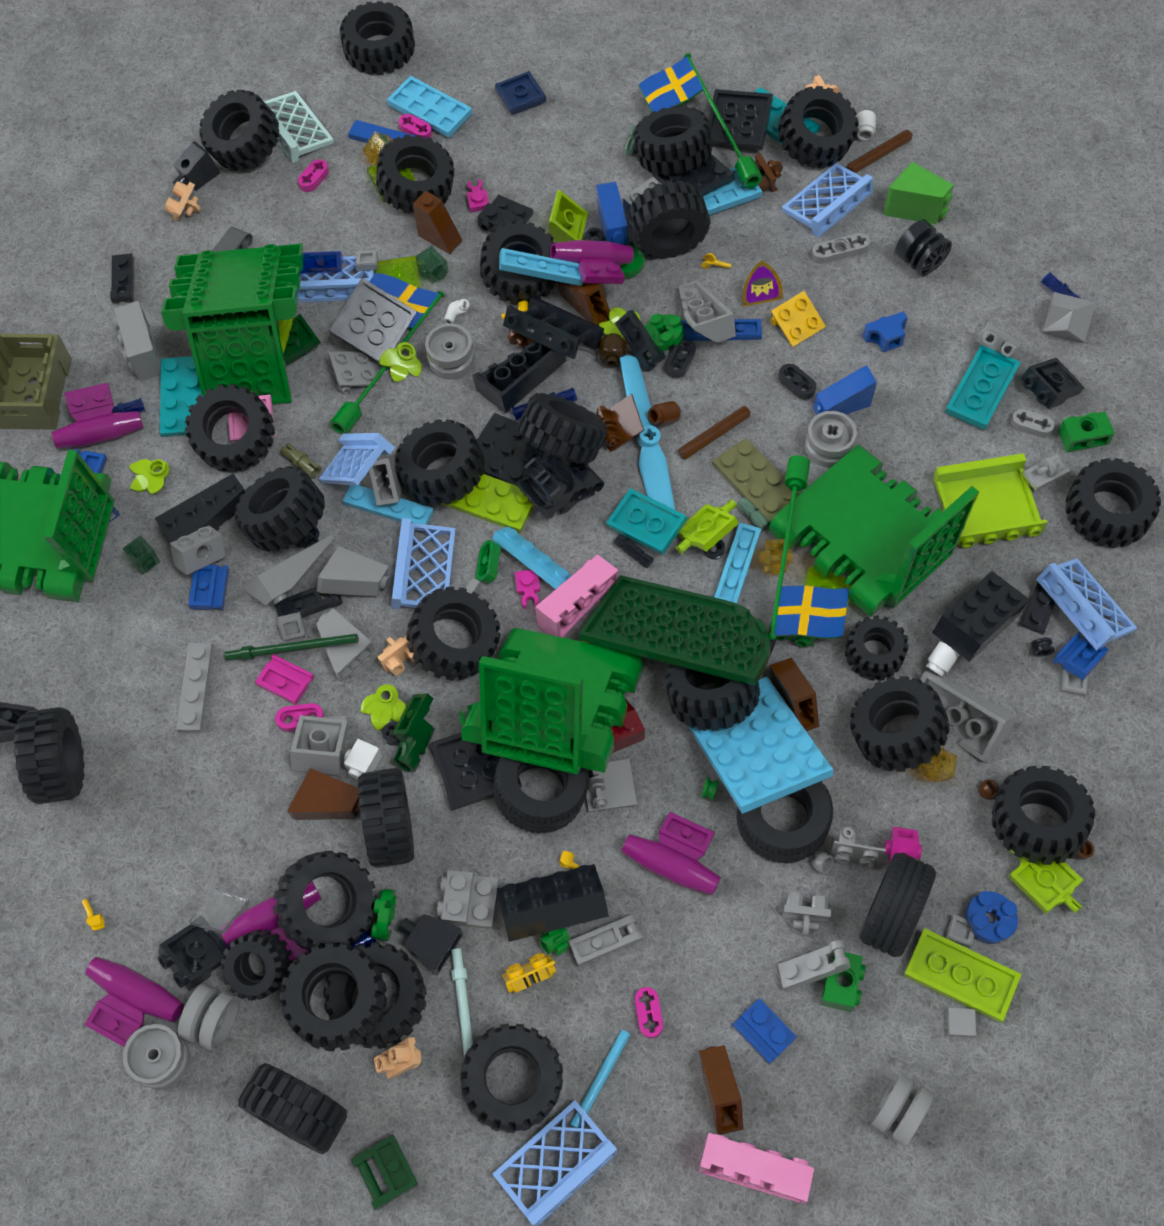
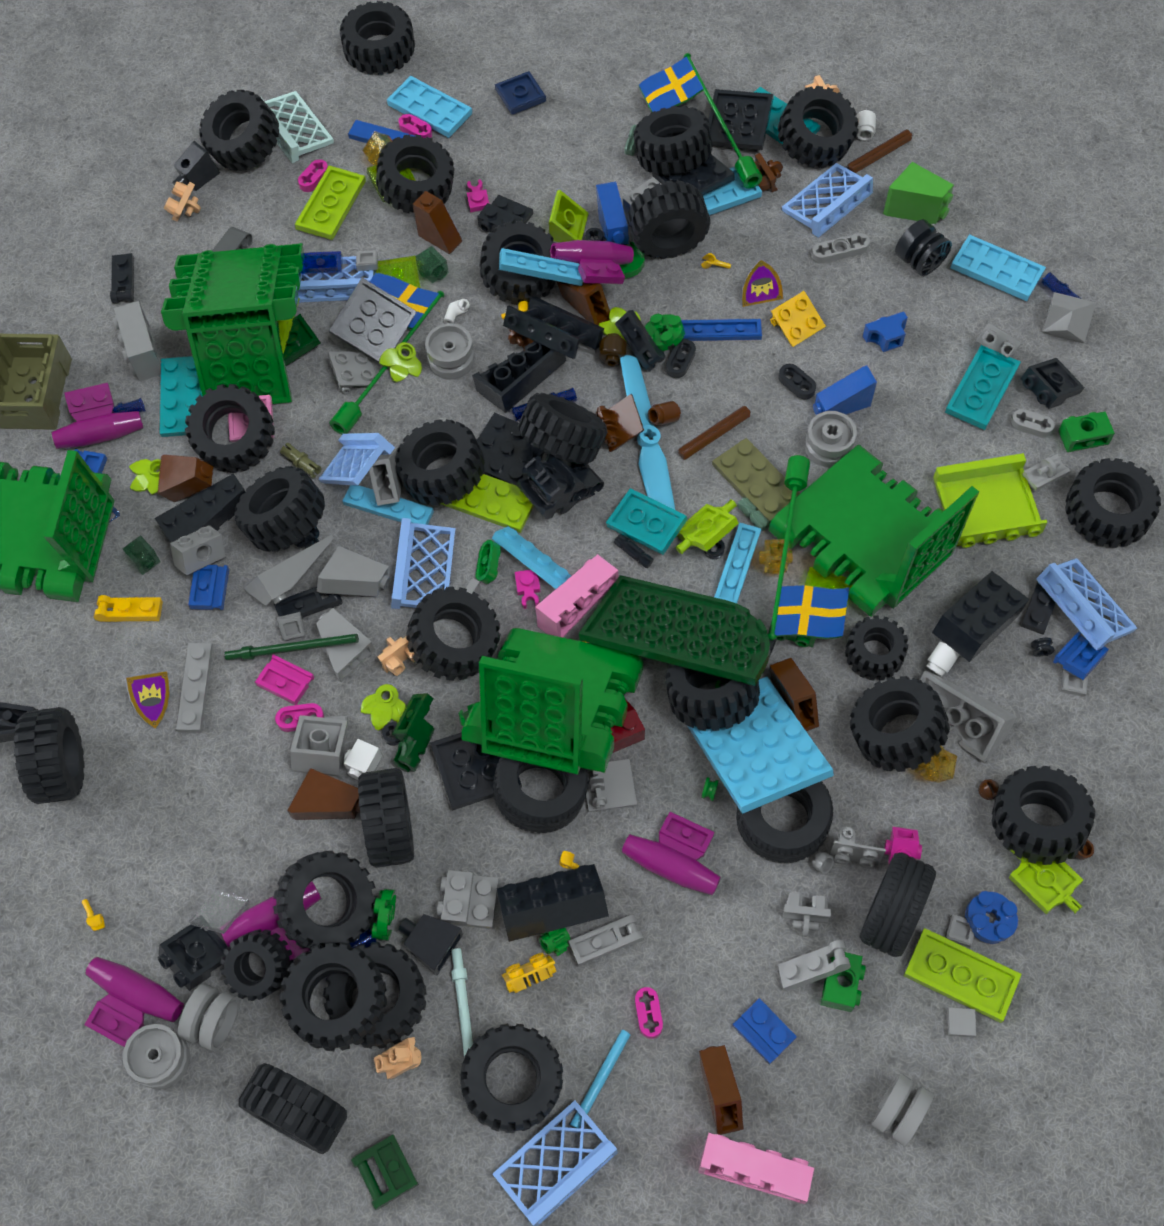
(128, 609): none -> yellow plate
(149, 696): none -> shield
(183, 476): none -> reddish brown slope
(330, 202): none -> lime plate
(706, 312): light grey wedge -> none
(998, 267): none -> medium azure plate

